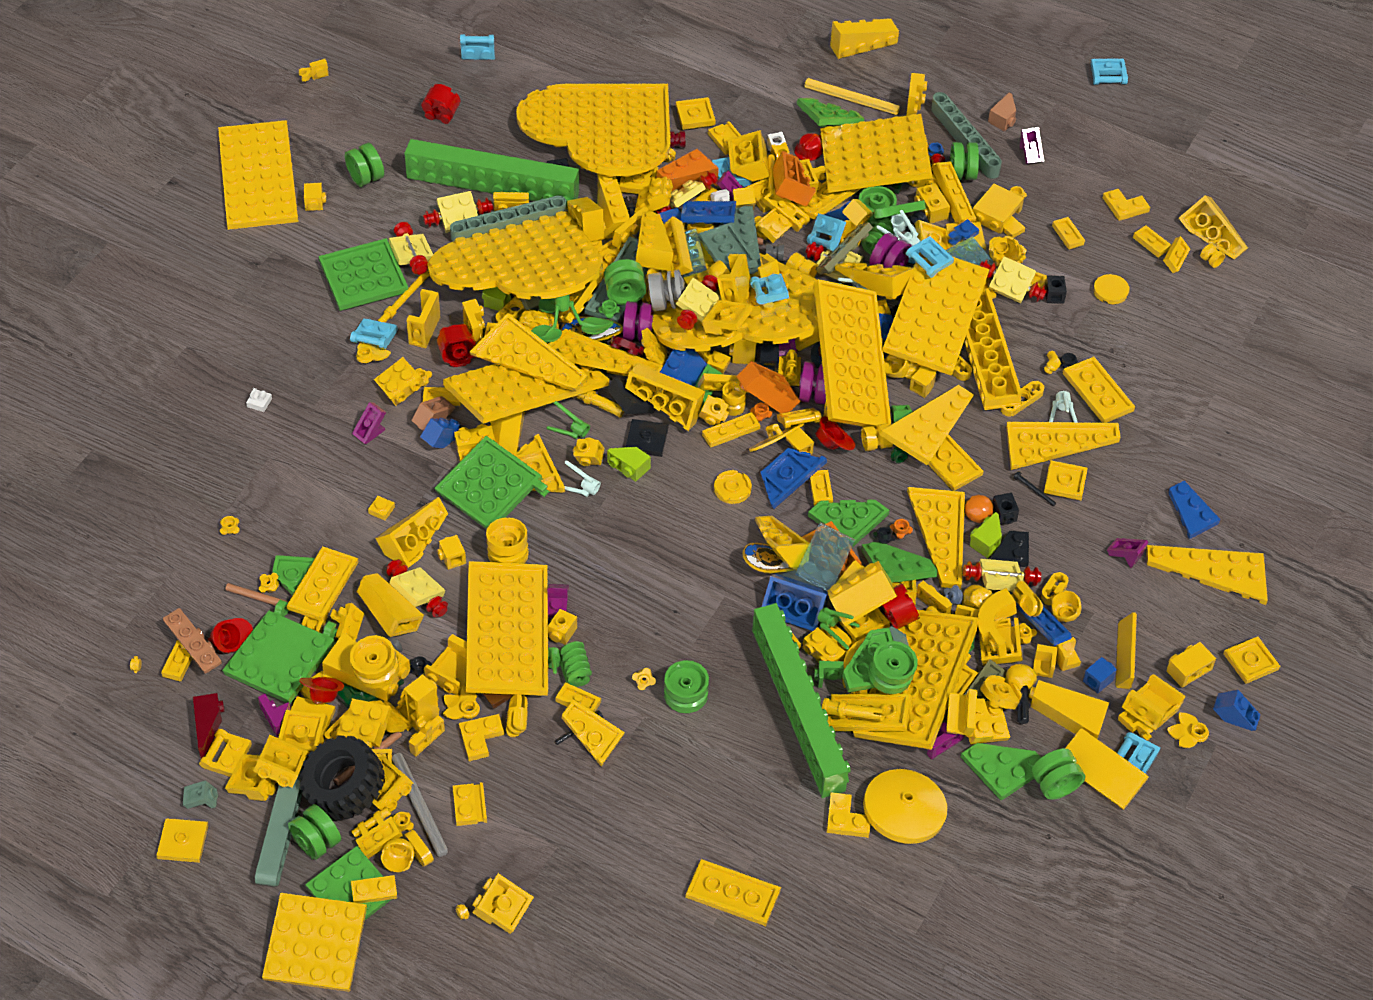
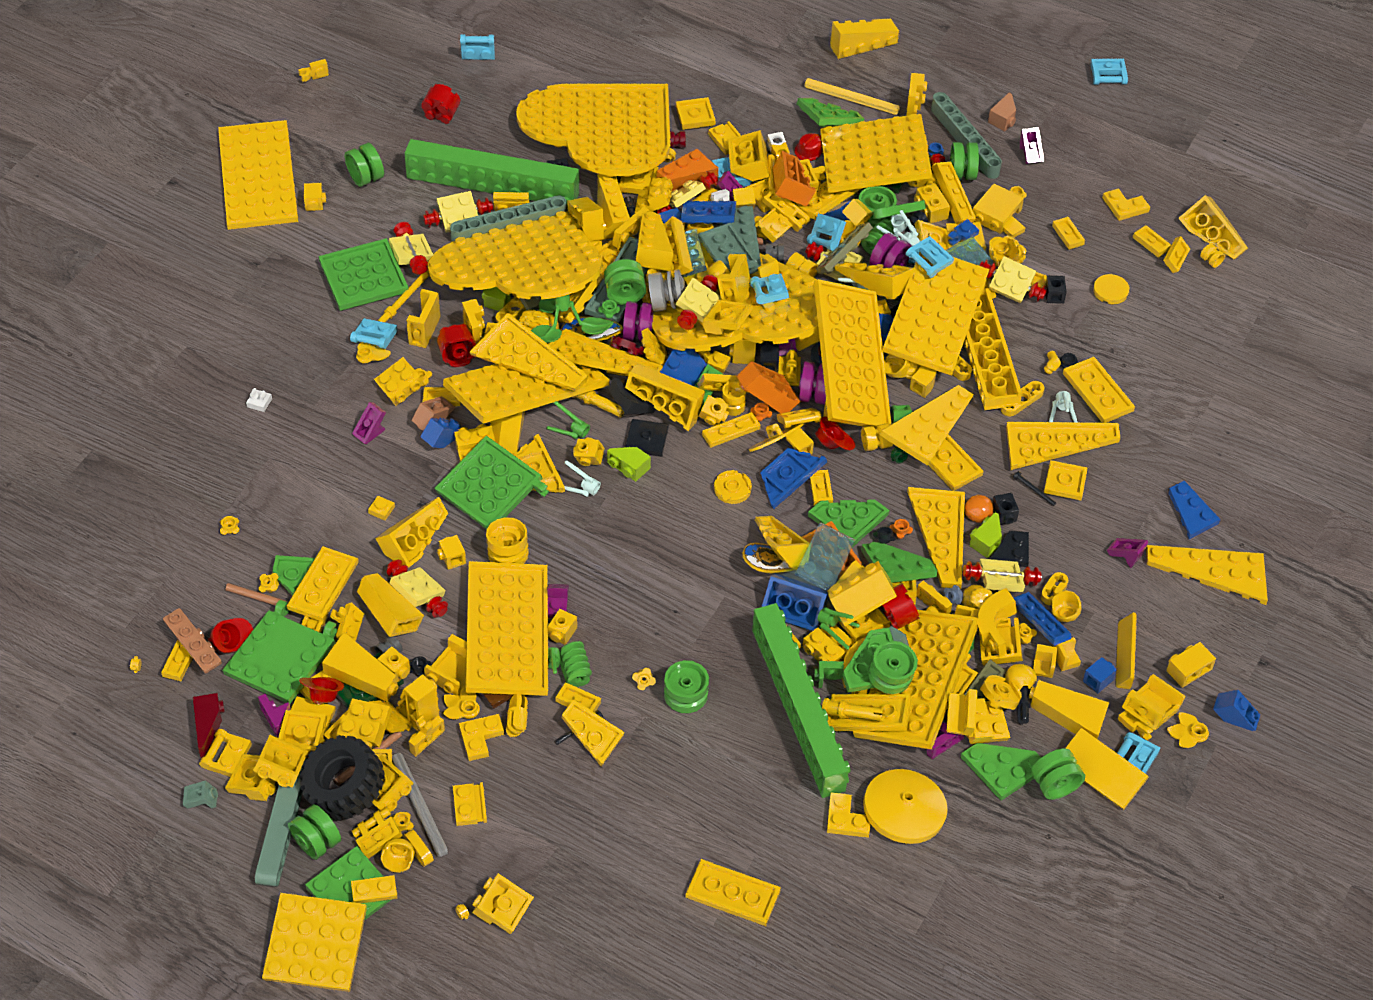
(182, 840): yellow plate -> none
(374, 662): yellow wheel -> none
(1027, 599): yellow arm -> none
(1251, 660): yellow plate -> none

